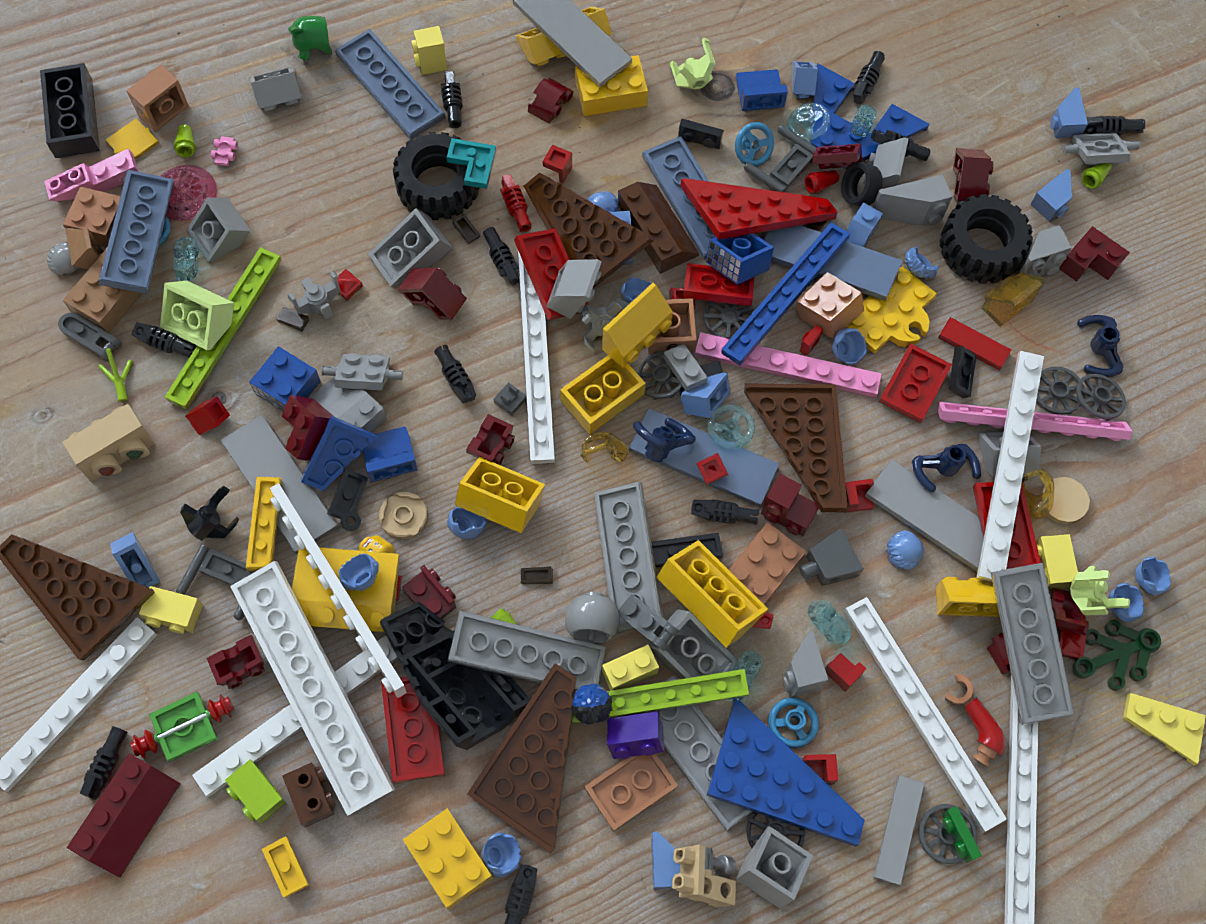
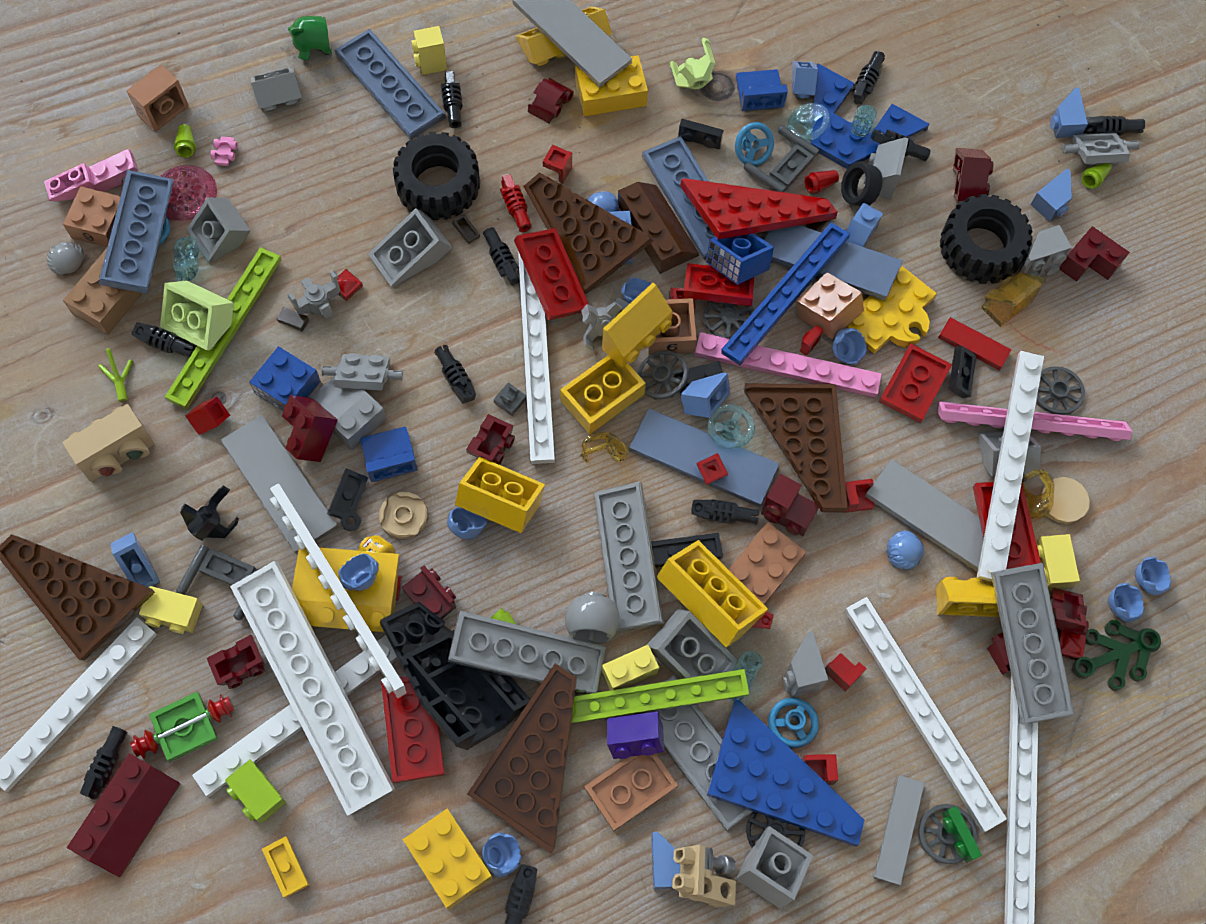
(69, 110): black brick -> none
(82, 247): medium nougat slope -> none
(87, 334): dark grey plate -> none
(132, 137): yellow piece -> none
(263, 525): yellow tile -> none
(309, 795): reddish brown brick -> none
(335, 450): blue wing -> none
(434, 290): dark red brick -> none
(477, 157): teal plate -> none
(537, 575): dark brown piece -> none
(574, 286): light grey slope -> none
(591, 704): piece -> none
(647, 622): dark grey plate -> none
(663, 440): dark blue piece -> none
(685, 367): light grey plate -> none
(829, 622): clear light blue piece -> none
(832, 560): dark grey torso -> none
(837, 156): dark red bracket -> none
(915, 202): light grey slope -> none
(919, 264): medium blue hair -> none
(946, 463): dark blue piece -> none
(989, 732): red piece -> none
(1089, 592): yellowish green piece -> none
(1100, 396): dark grey wheel -> none
(1104, 344): dark blue piece -> none
(1171, 725): light yellow wing -> none

